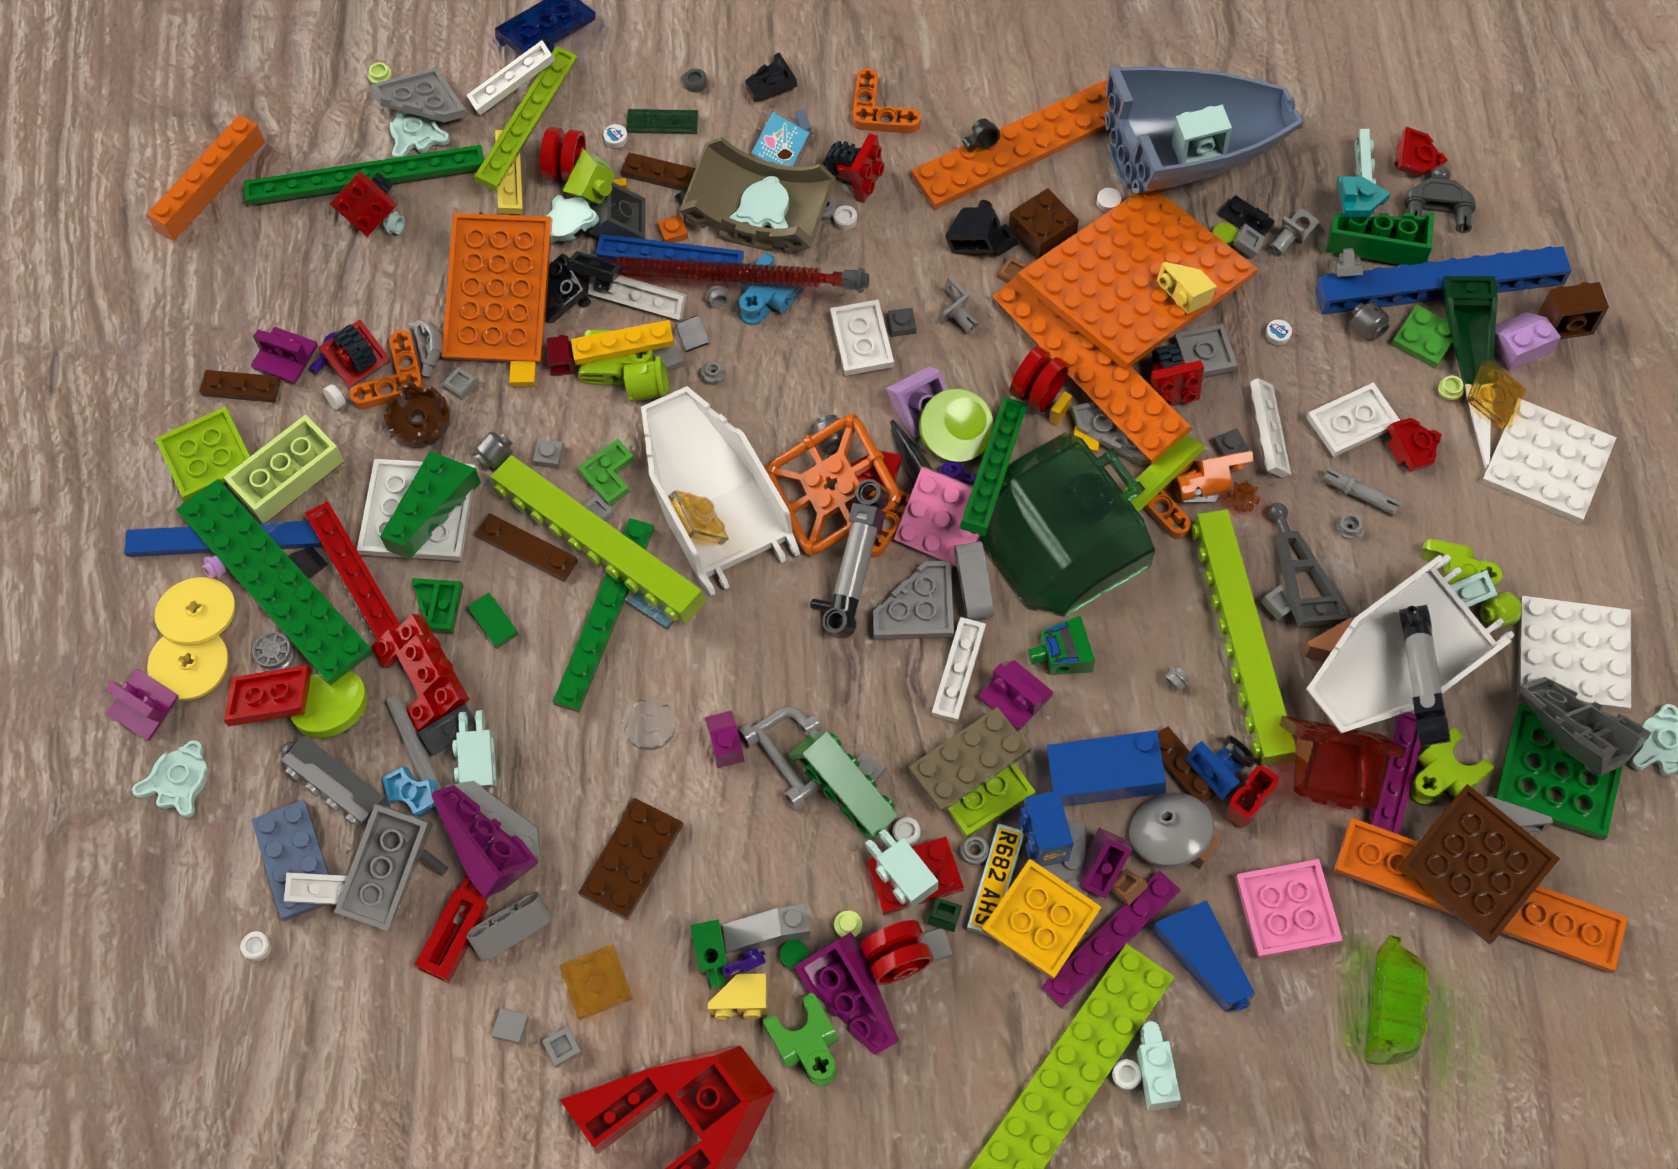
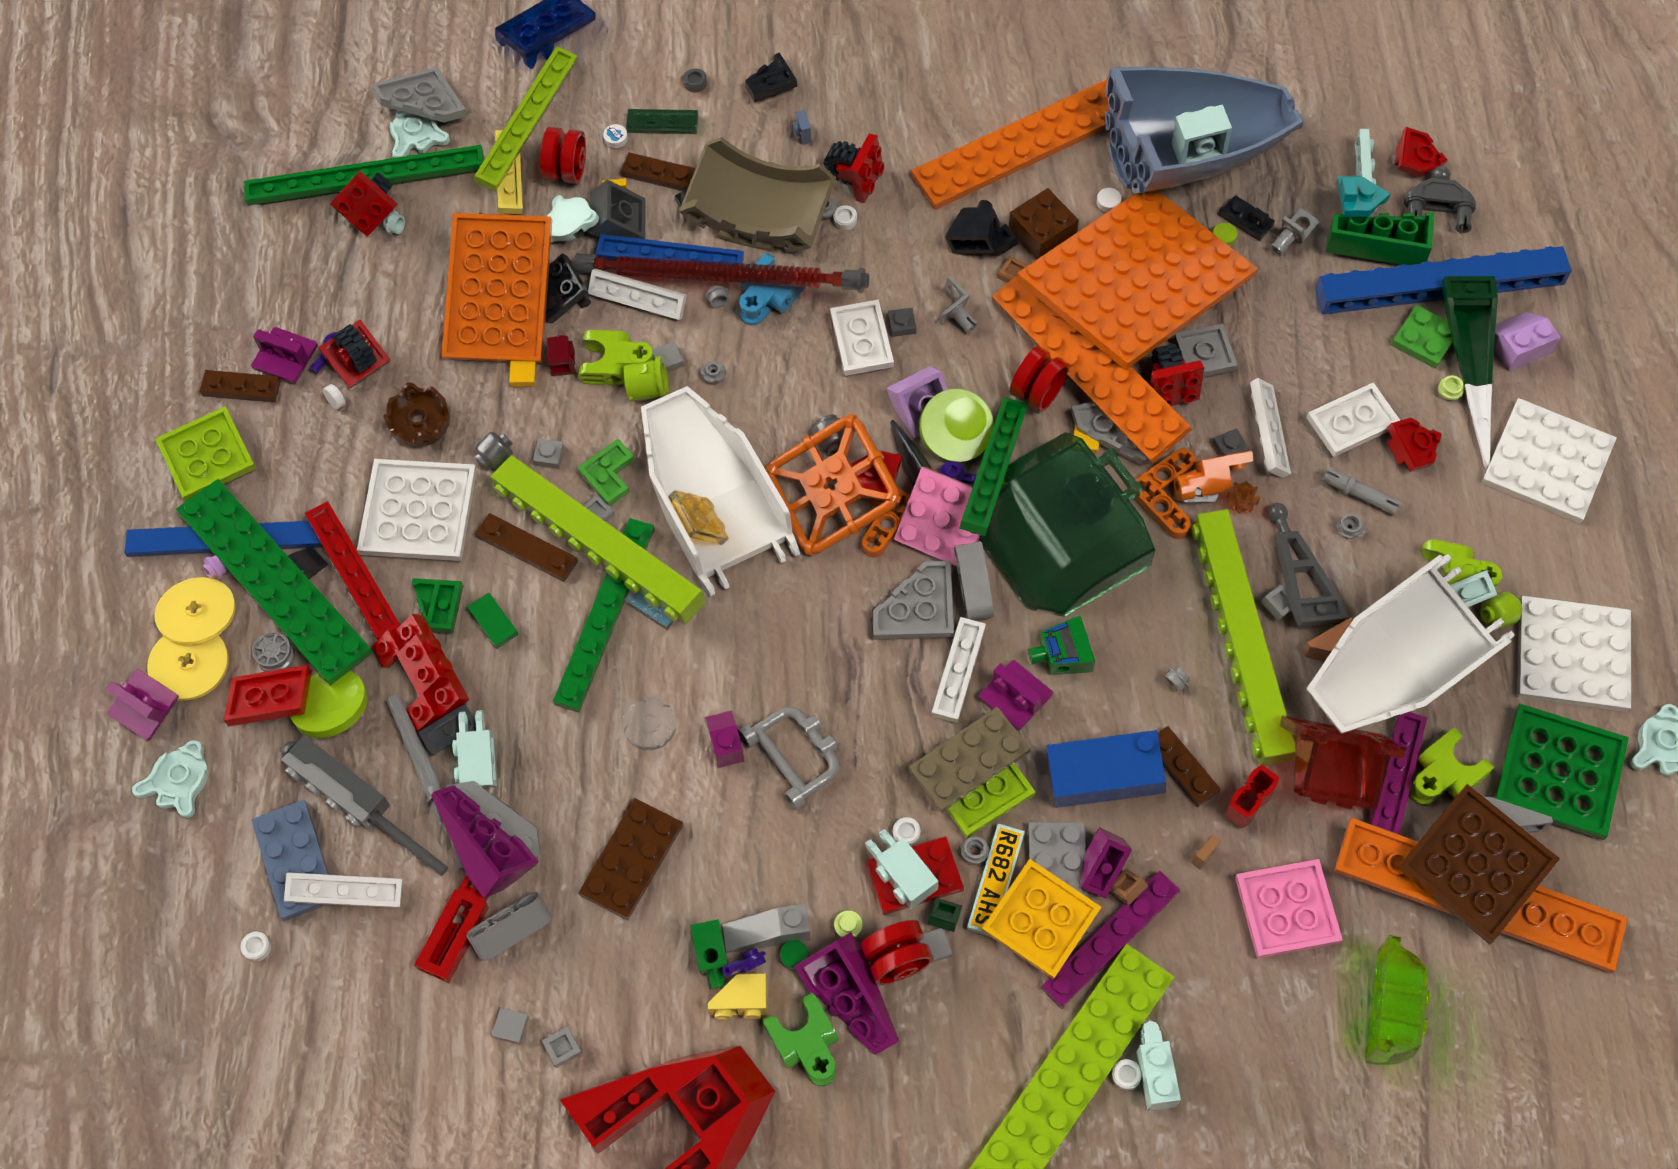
(206, 178): orange brick -> none
(284, 469): yellowish green brick -> none
(379, 72): yellowish green plate -> none
(383, 866): light grey slope -> none
(402, 786): dark azure tile -> none
(403, 375): orange beam -> none
(427, 503): green wedge -> none
(429, 344): light grey piece -> none
(460, 383): light grey tile -> none
(511, 77): white plate -> none
(587, 265): black hinge -> none
(590, 178): lime torso -> none
(596, 982): clear yellow plate -> none
(622, 342): yellow plate -> none
(673, 229): orange plate -> none
(692, 333): slope -> none
(764, 204): light aqua tile -> none
(781, 141): tile -> none
(844, 783): wedge -> none
(865, 520): piece -> none
(870, 109): orange beam -> none
(870, 766): light grey plate -> none
(984, 135): pearl dark grey piece -> none
(1046, 829): blue brick -> none
(1060, 408): yellow tile -> none
(1165, 469): lime tile -> none
(1172, 841): light grey dish -> none
(1186, 285): light yellow slope -> none
(1205, 953): blue slope -> none
(1220, 768): blue piece -> none
(1248, 240): light grey plate -> none
(1278, 332): white tile -> none
(1348, 263): light grey hinge -> none
(1370, 321): flat silver head -> none
(1424, 676): piece -> none
(1495, 394): clear yellow plate -> none
(1575, 309): reddish brown brick -> none
(1582, 728): dark grey wedge -> none

